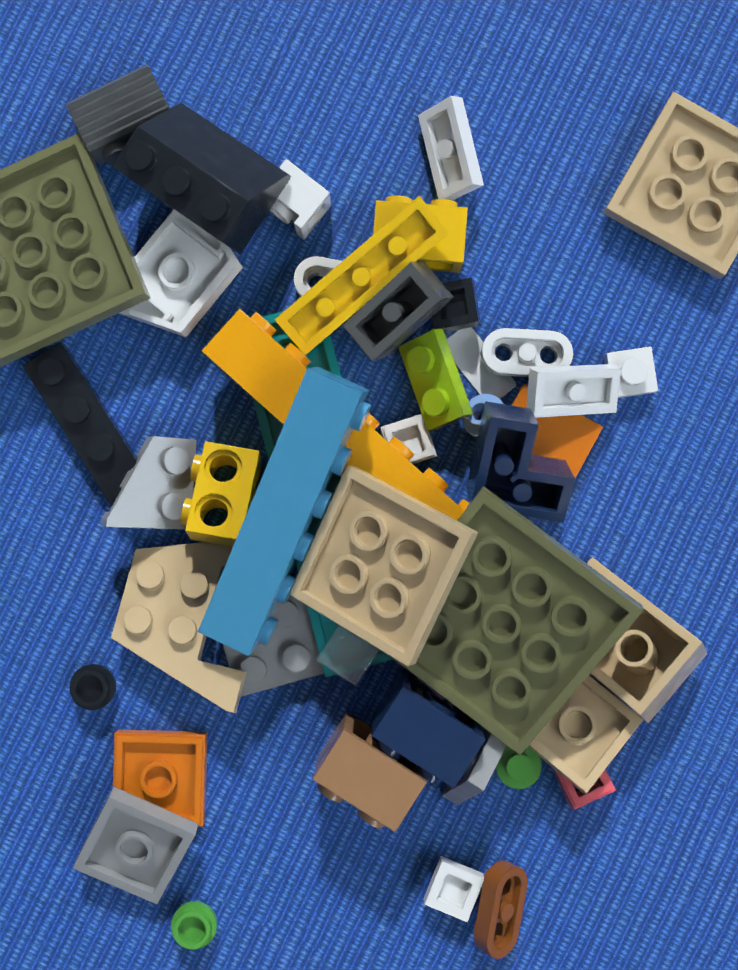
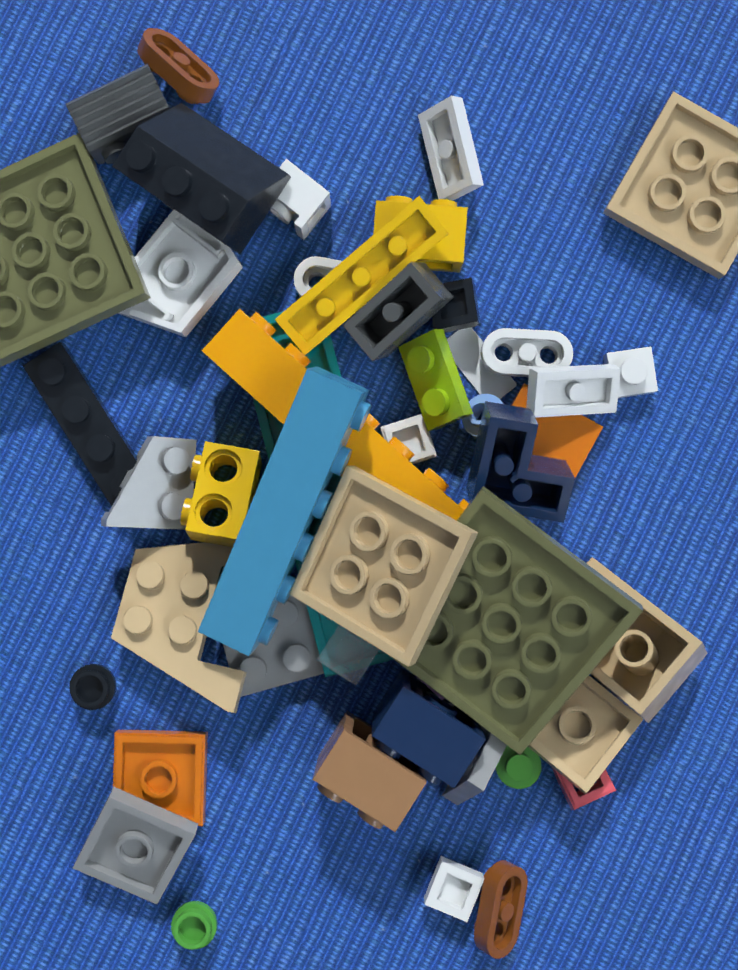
(178, 66): none -> dark orange plate

